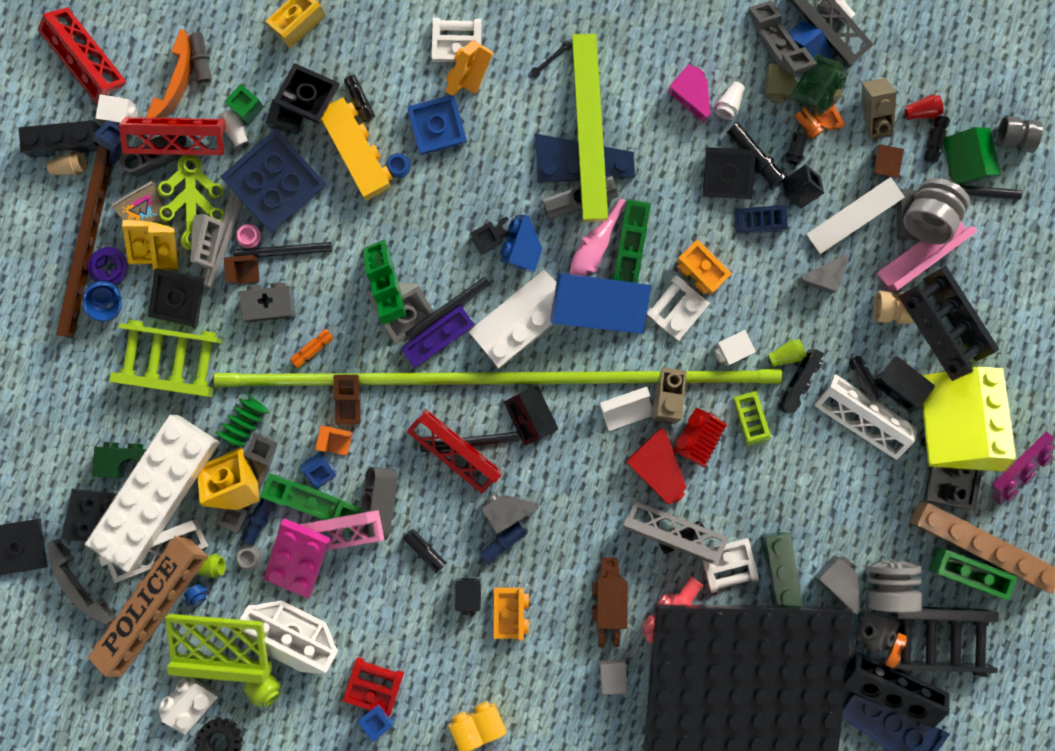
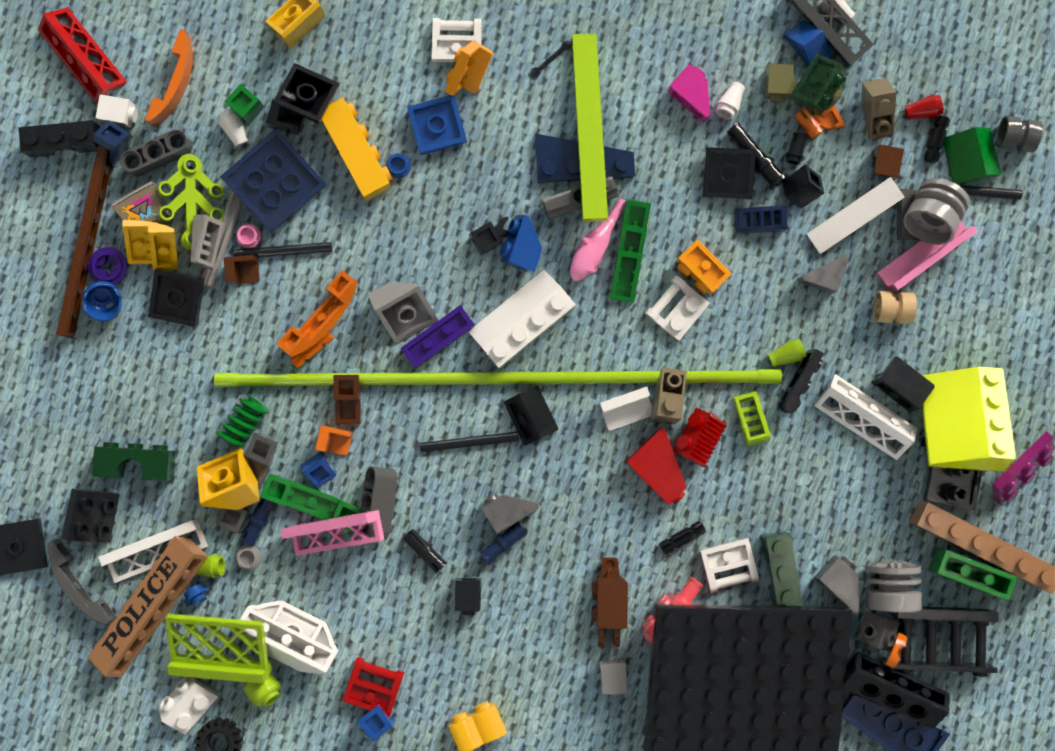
(68, 164): tan cone -> none
(151, 378): lime fence -> none
(152, 493): white brick -> none
(172, 126): red fence -> none
(200, 57): dark grey axle -> none
(281, 307): dark grey brick -> none
(296, 558): dark pink plate -> none
(323, 319): none -> orange slope
(359, 97): black axle -> none
(384, 282): green slope -> none
(447, 308): black bar -> none
(461, 447): red fence -> none
(509, 613): light orange bracket -> none
(600, 303): blue tile -> none
(671, 540): light grey fence -> none
(734, 348): white brick -> none
(778, 41): dark grey slope -> none
(865, 378): black axle -> none
(962, 317): black fence -> none

